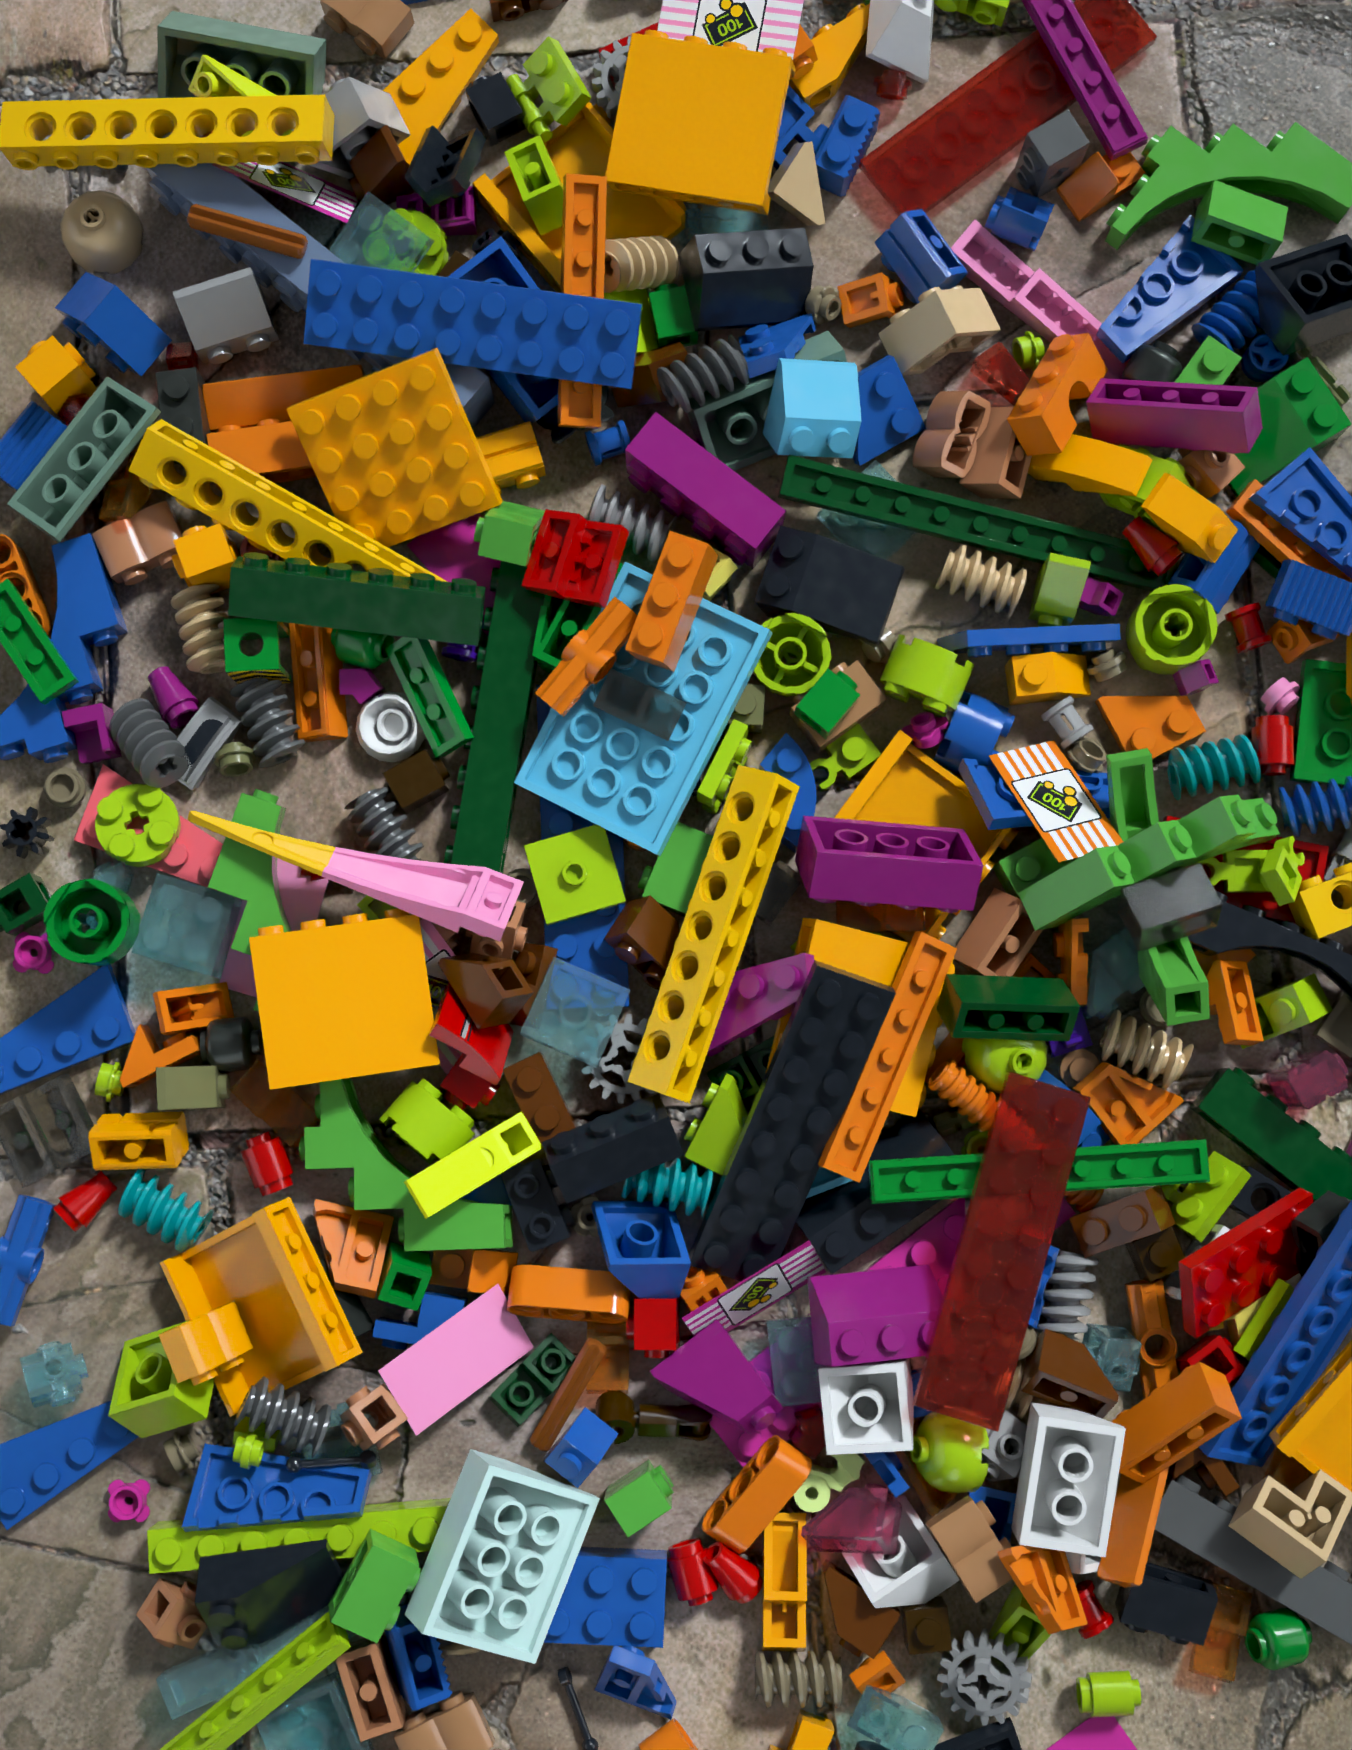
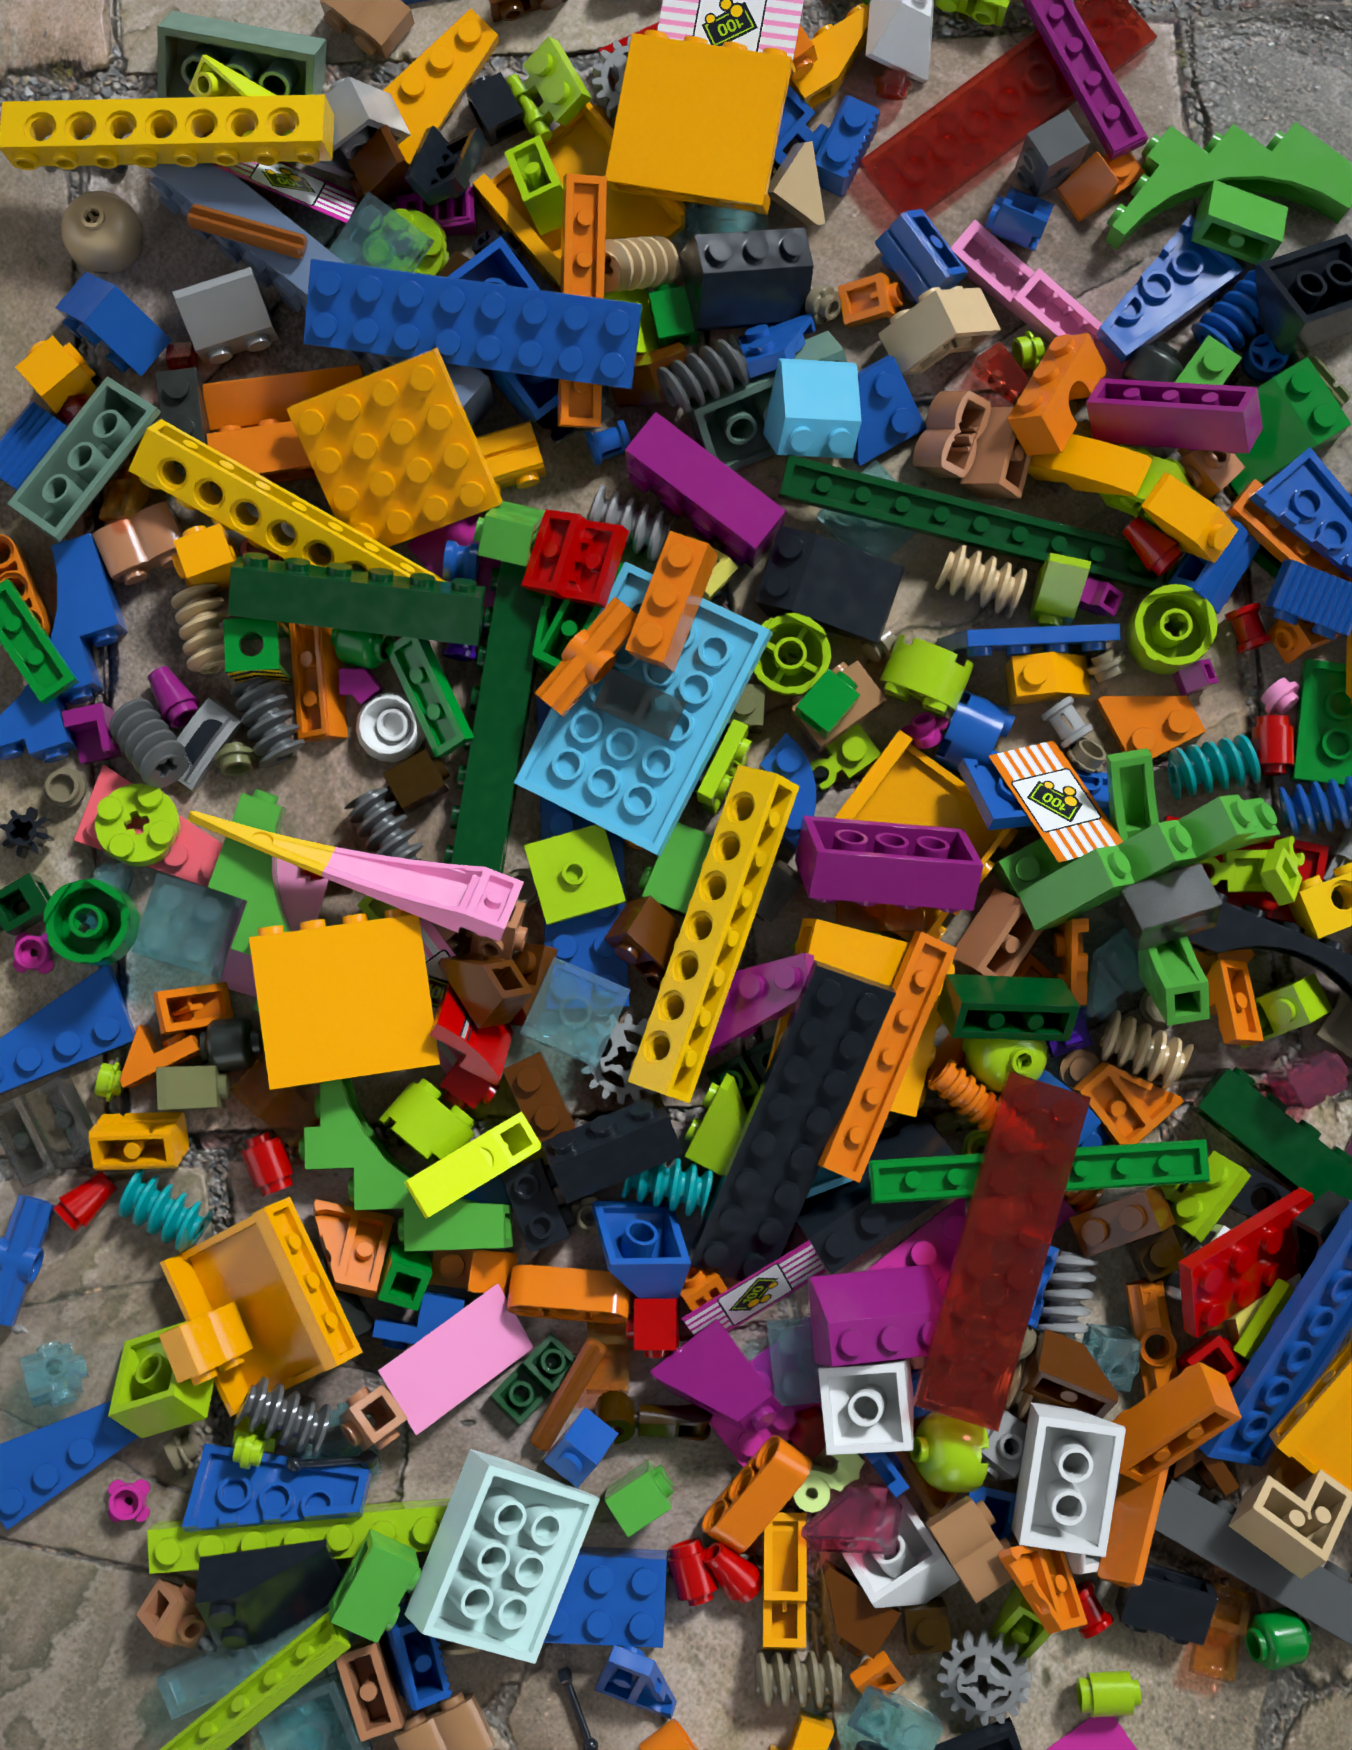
(461, 561): none -> blue wheel

